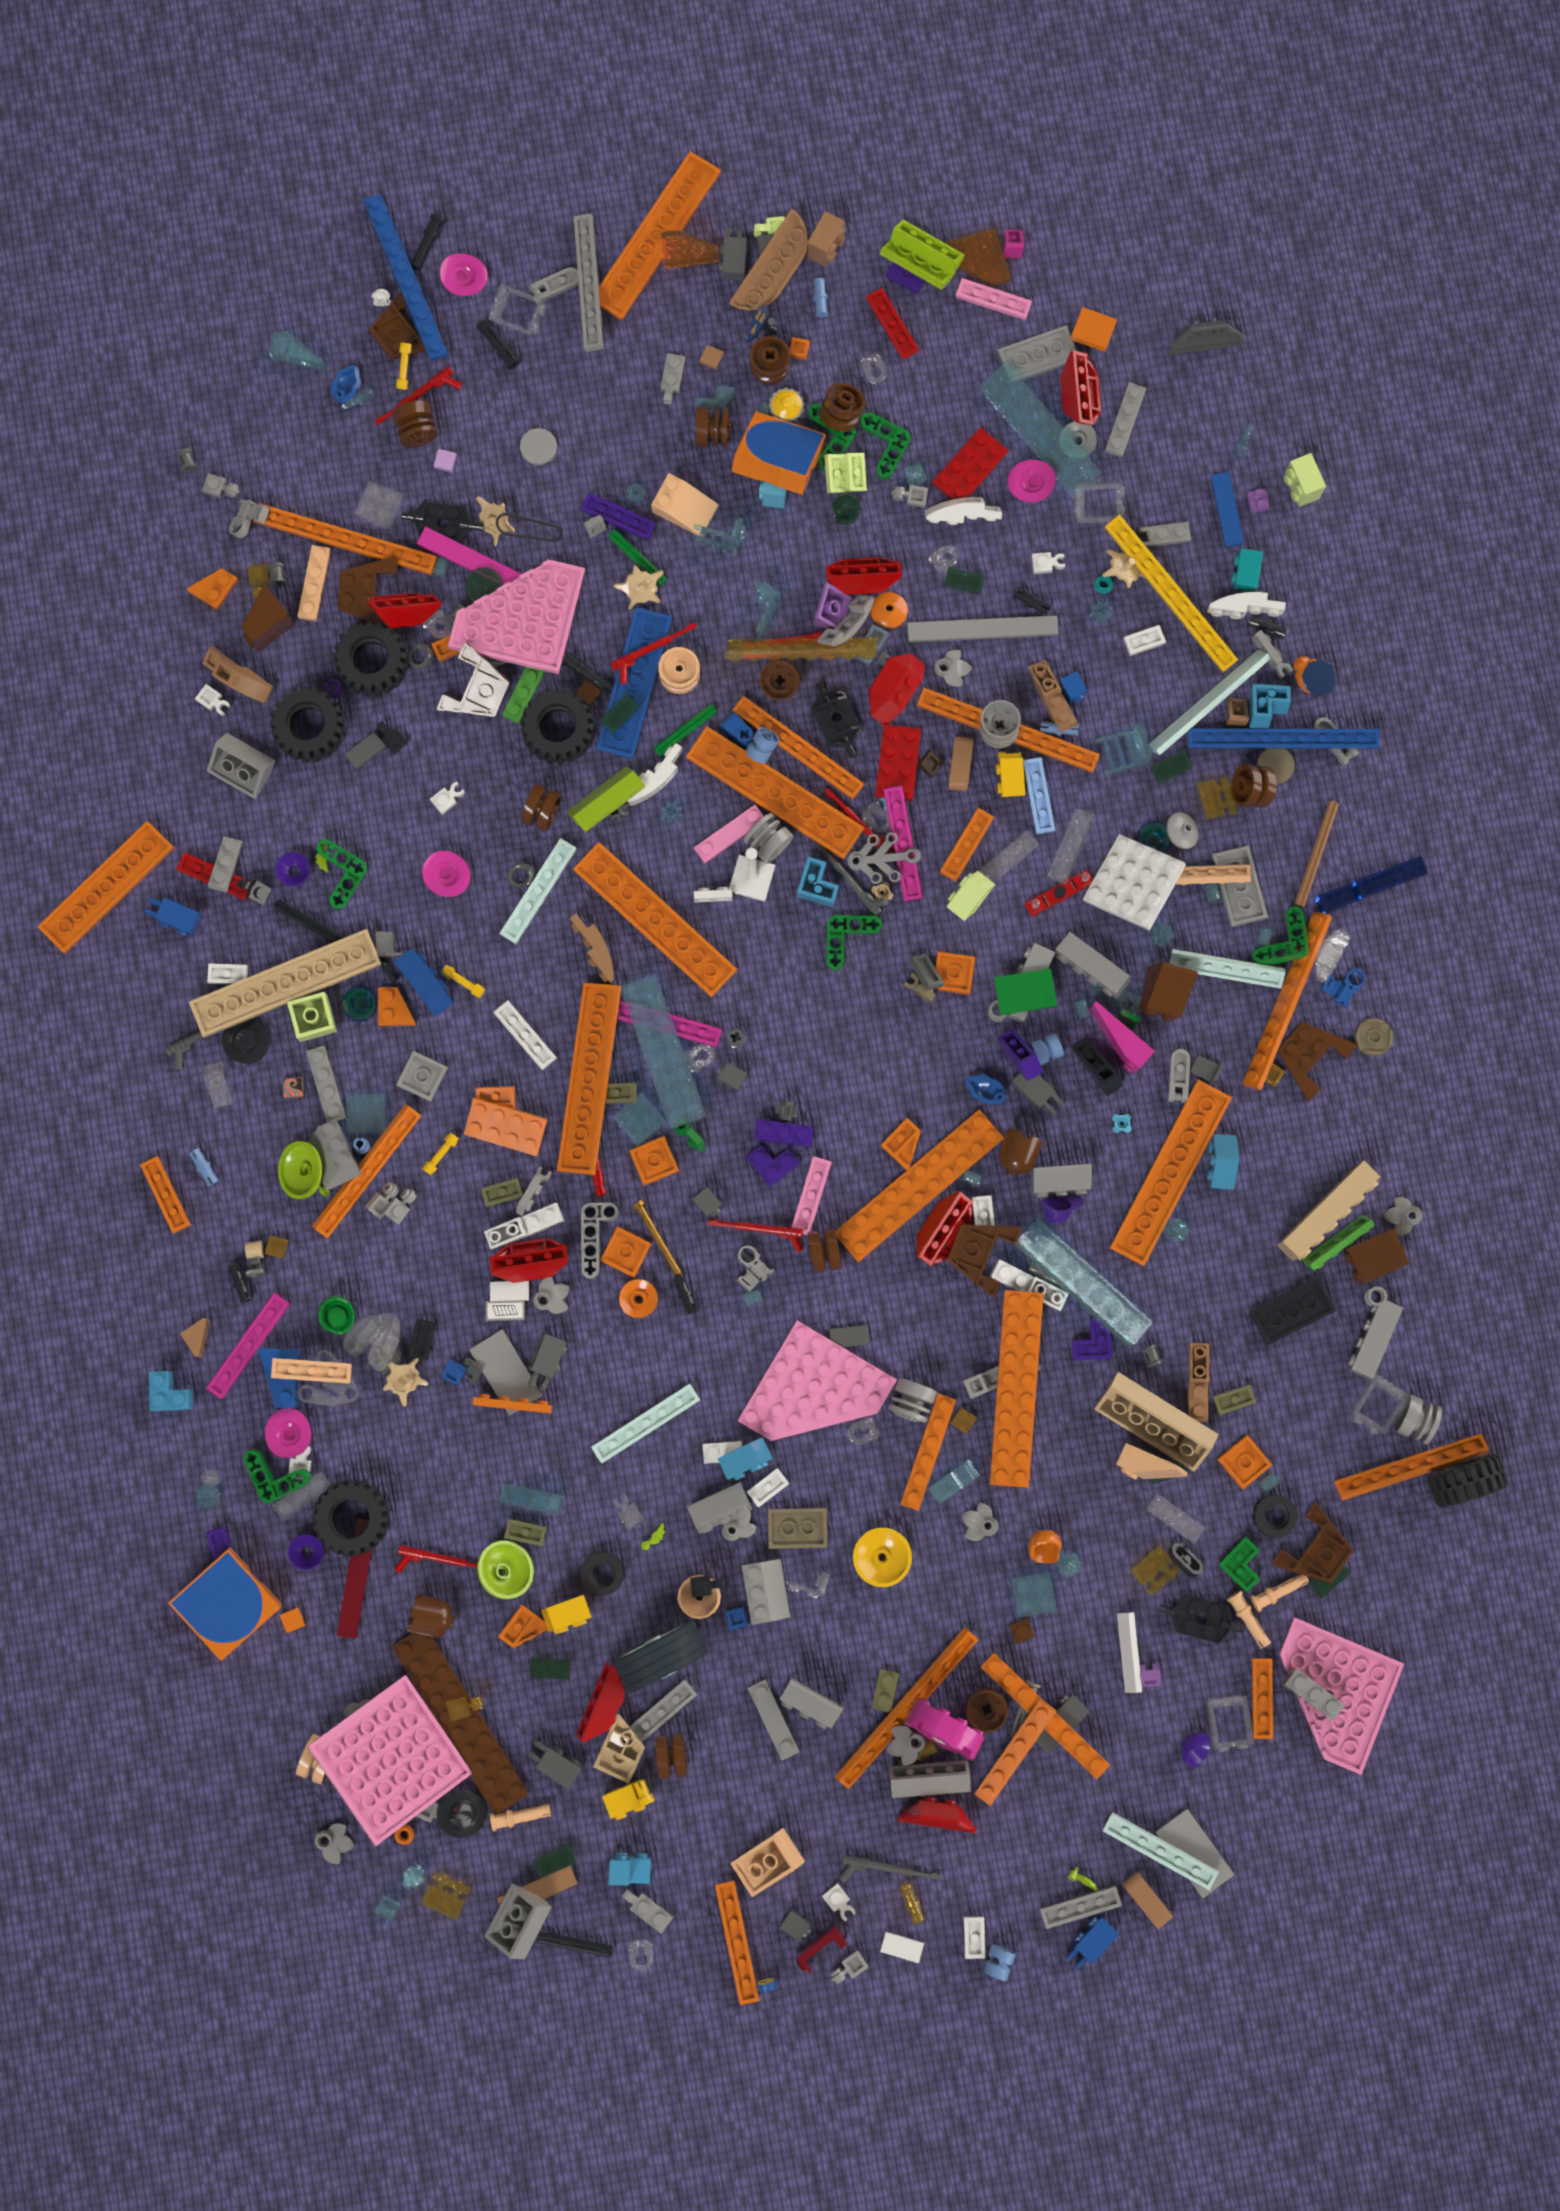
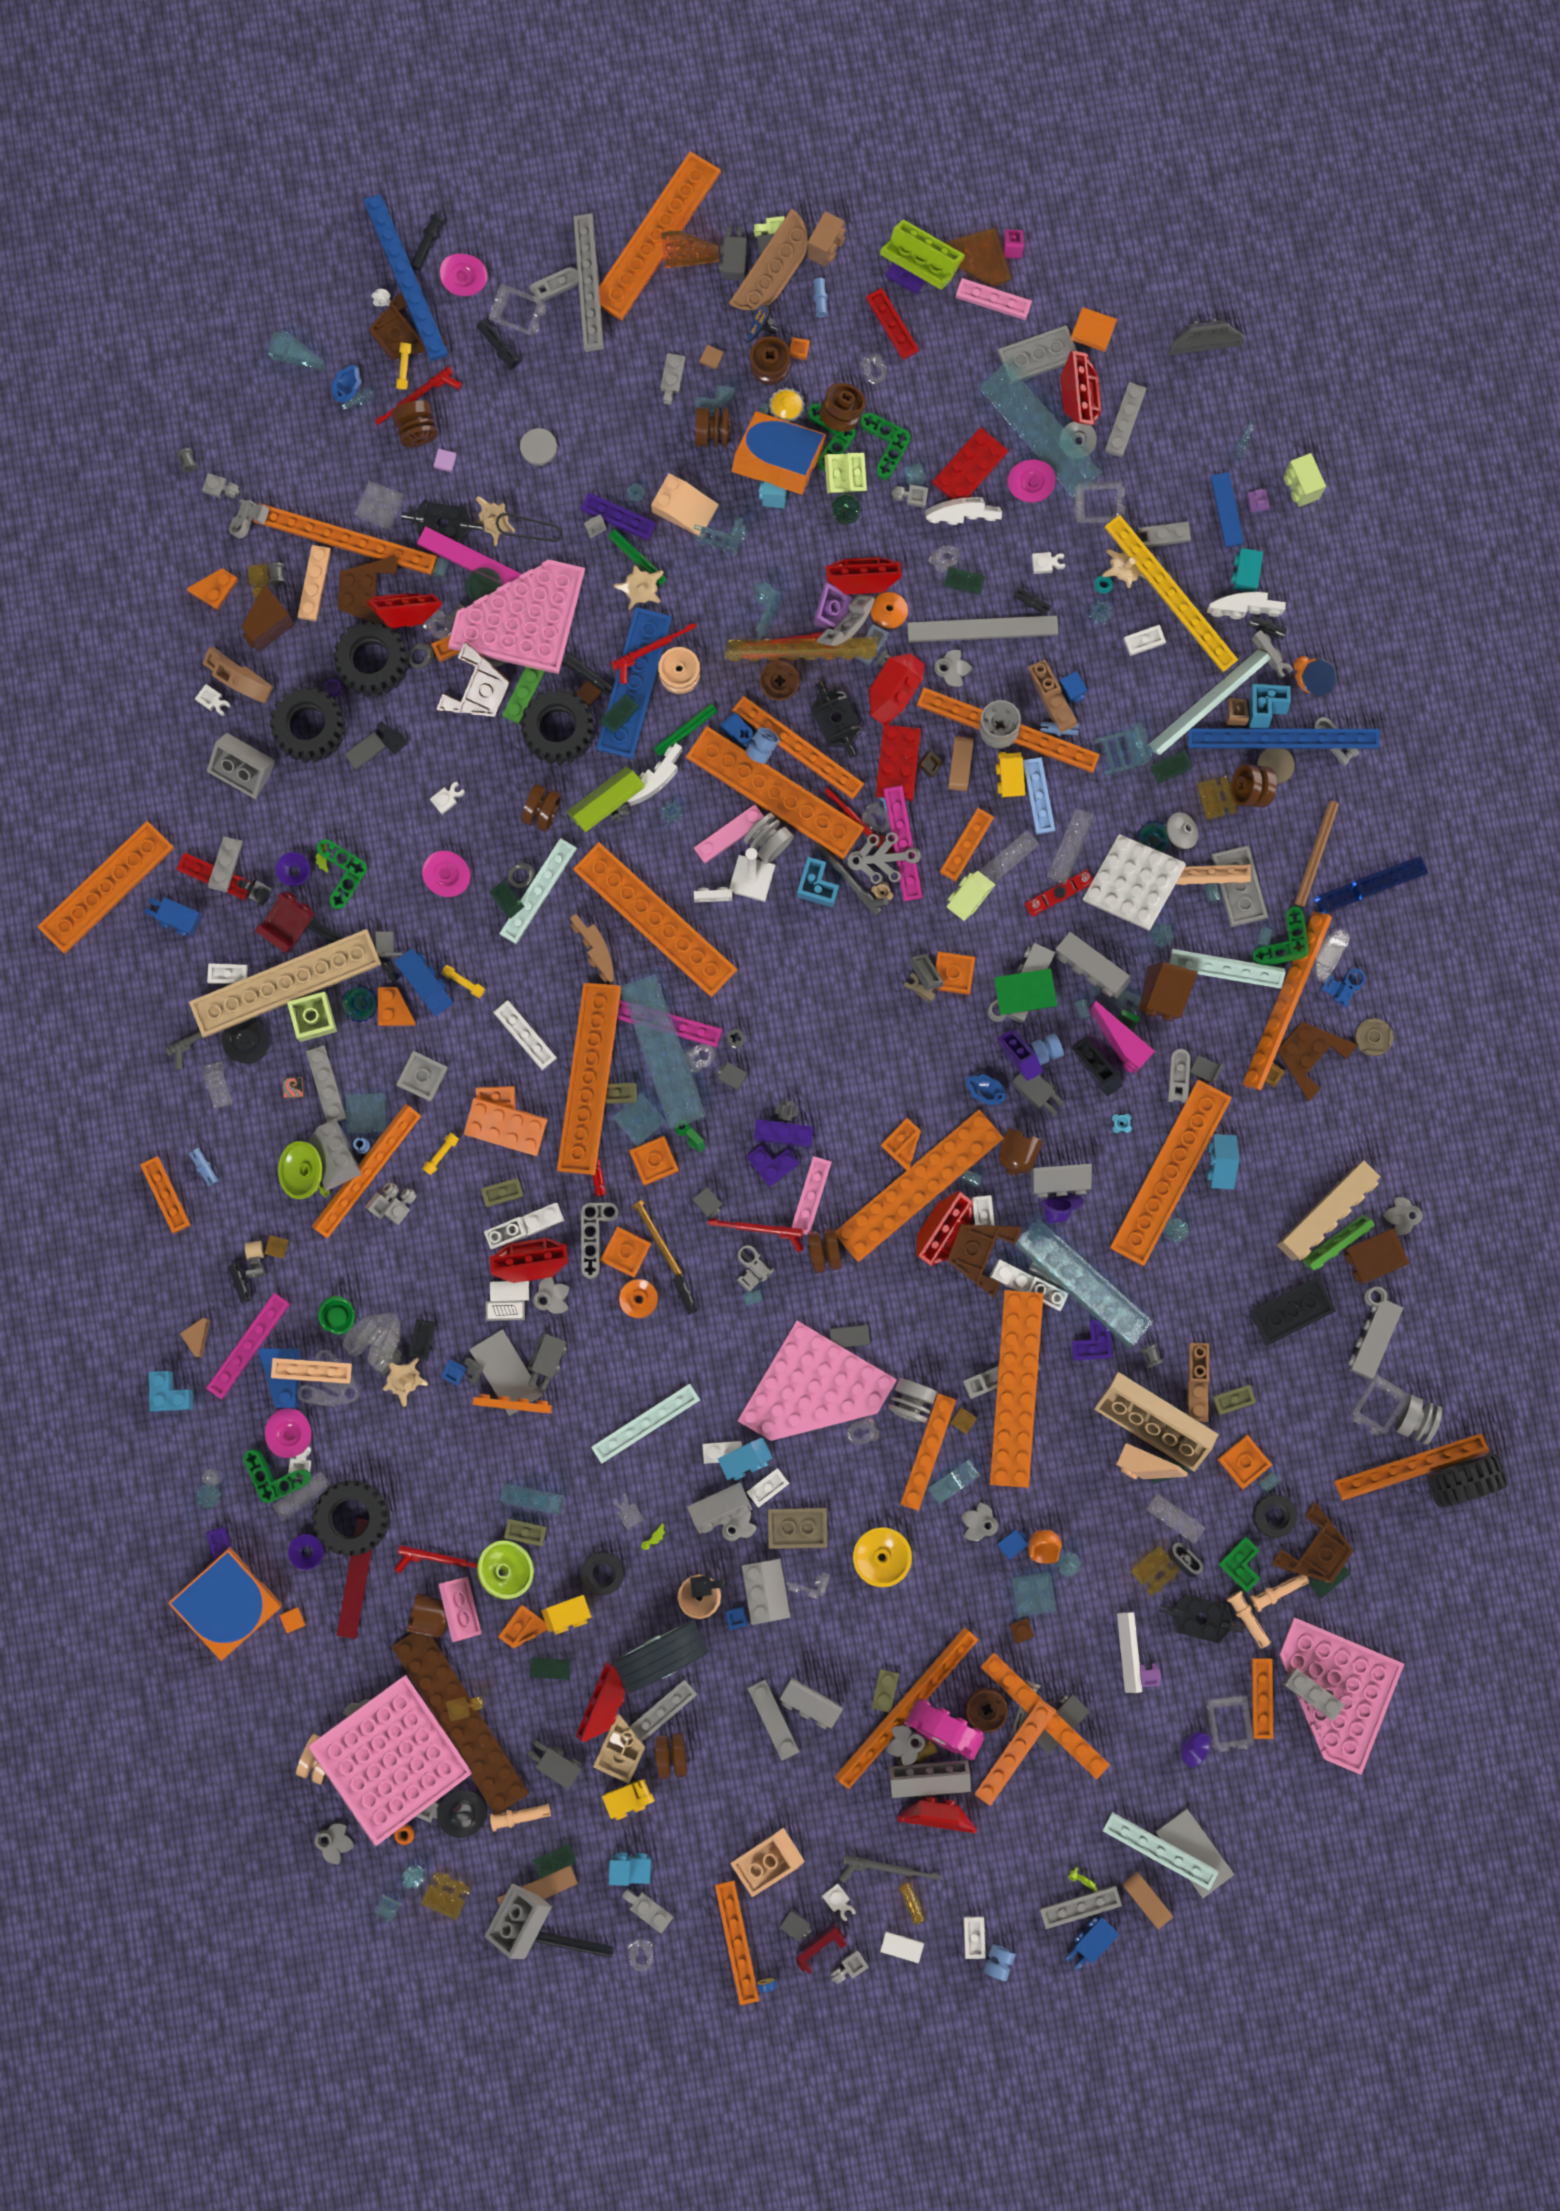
(286, 922): none -> dark red panel
(460, 1609): none -> bright pink tile
(507, 899): none -> clear green plate
(533, 1189): light grey plate -> none
(839, 934): green beam -> none
(1012, 1543): none -> blue brick

